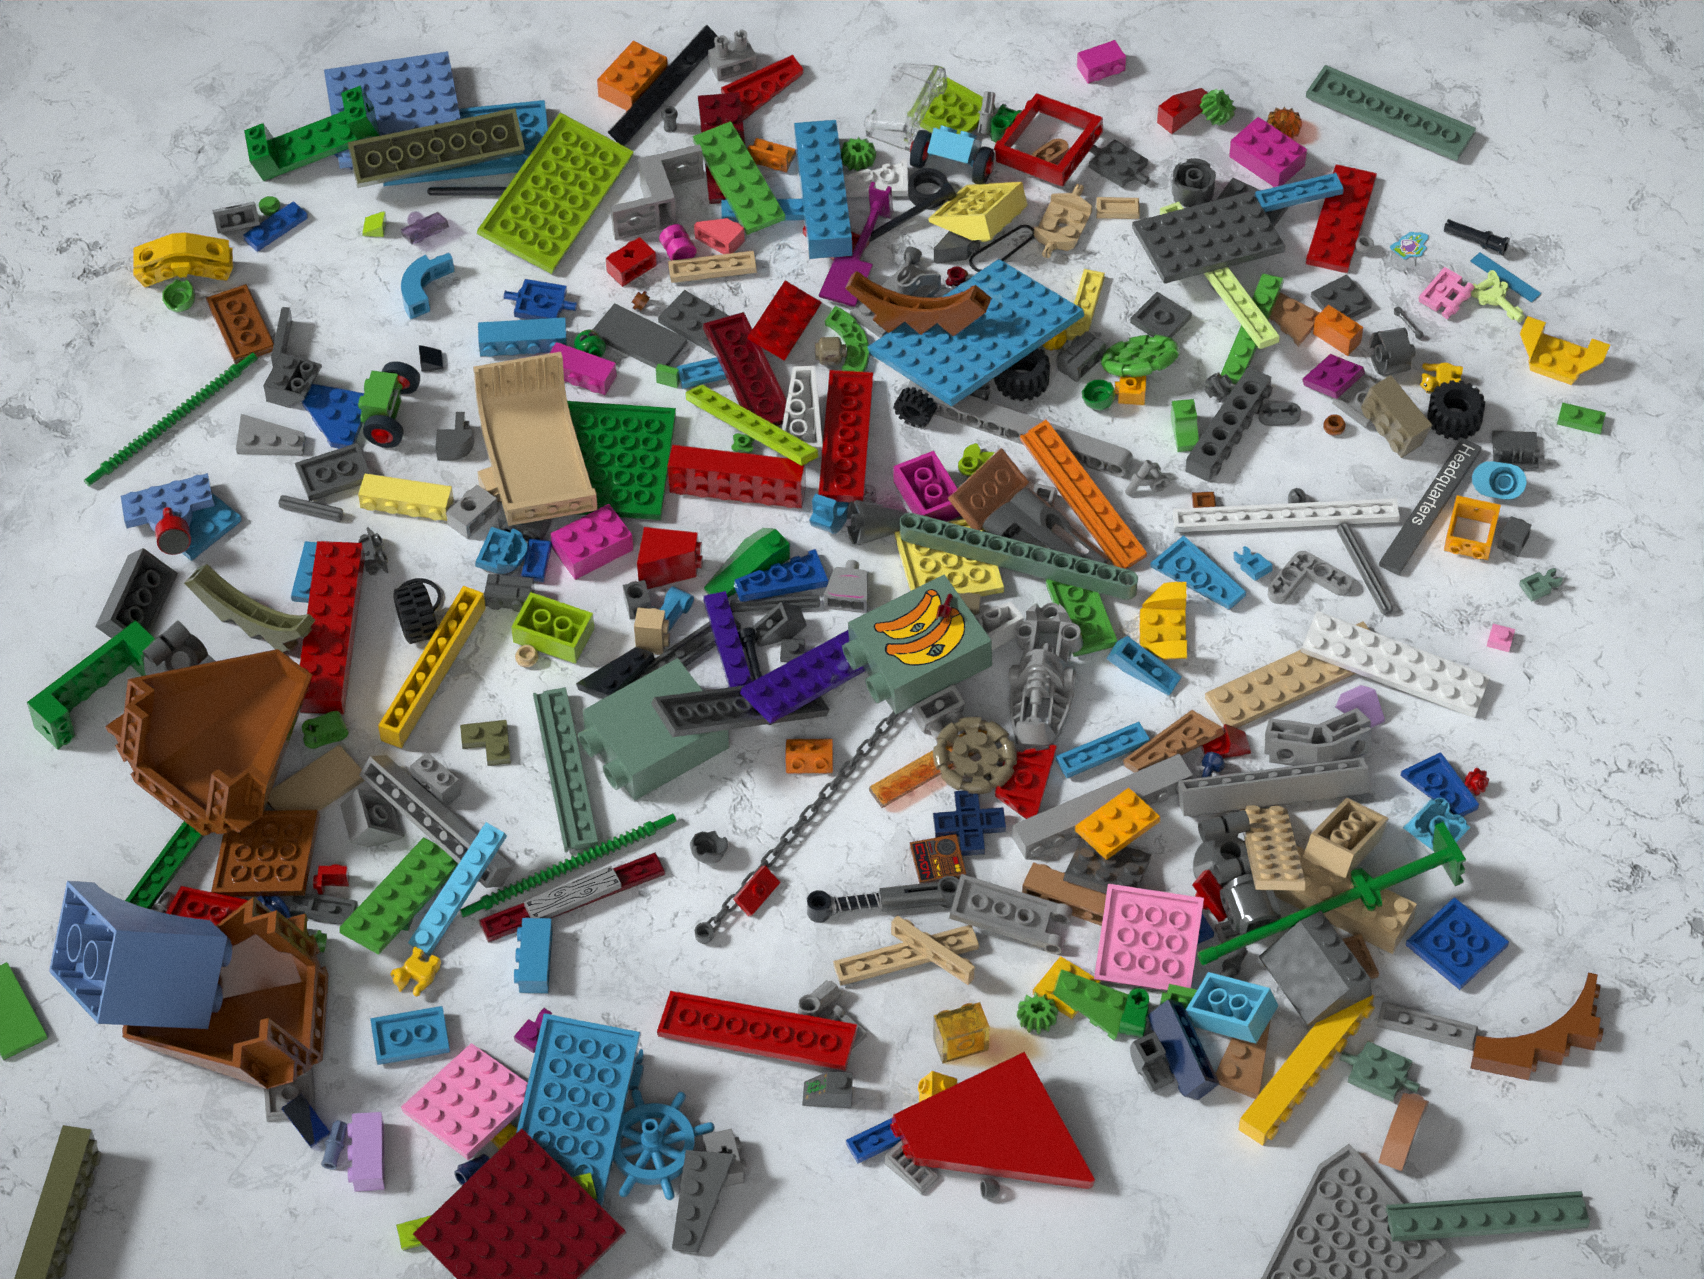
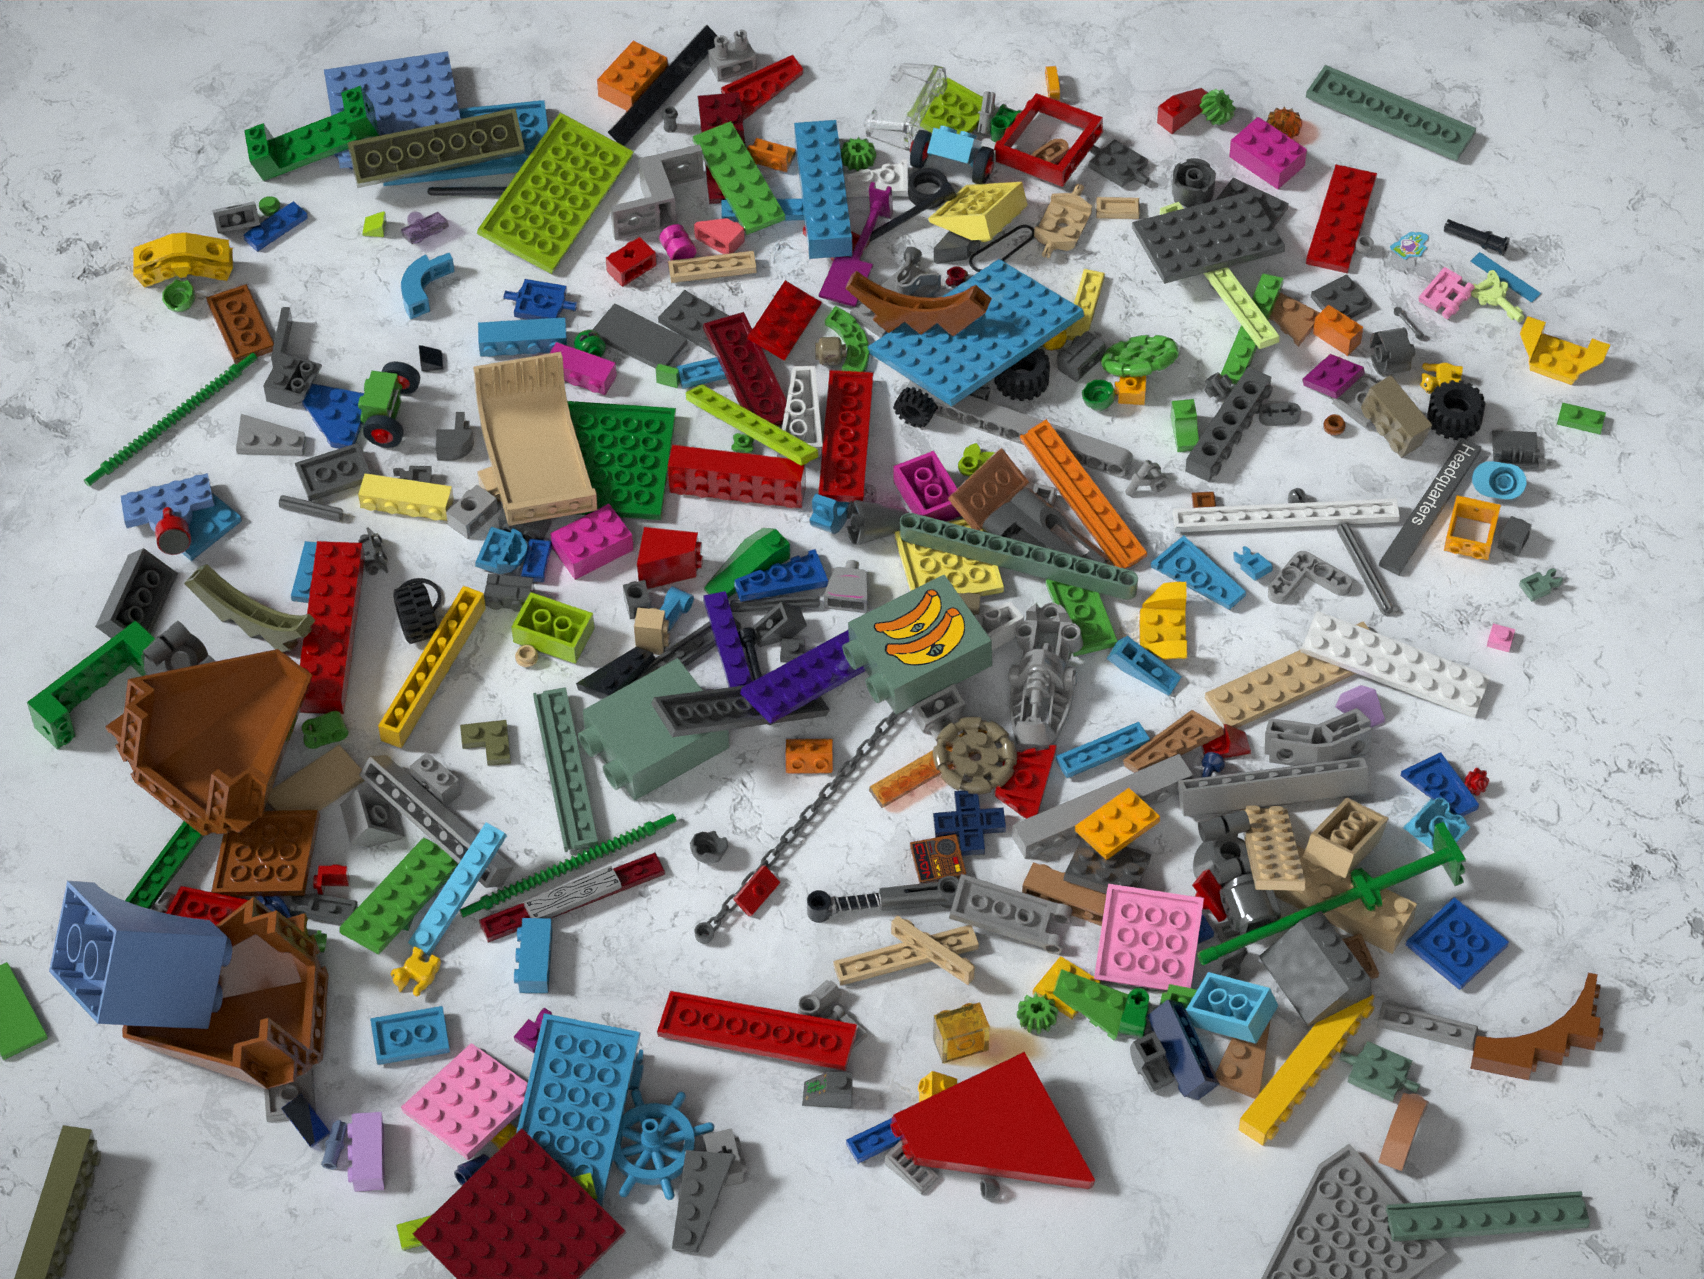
(415, 473): none -> dark grey plate
(640, 300): dark orange plate -> none
(944, 610): dark red hand -> none
(1052, 82): none -> light orange beam
(1101, 61): dark pink brick -> none
(1160, 316): dark grey plate -> none
(1299, 192): dark azure plate -> none

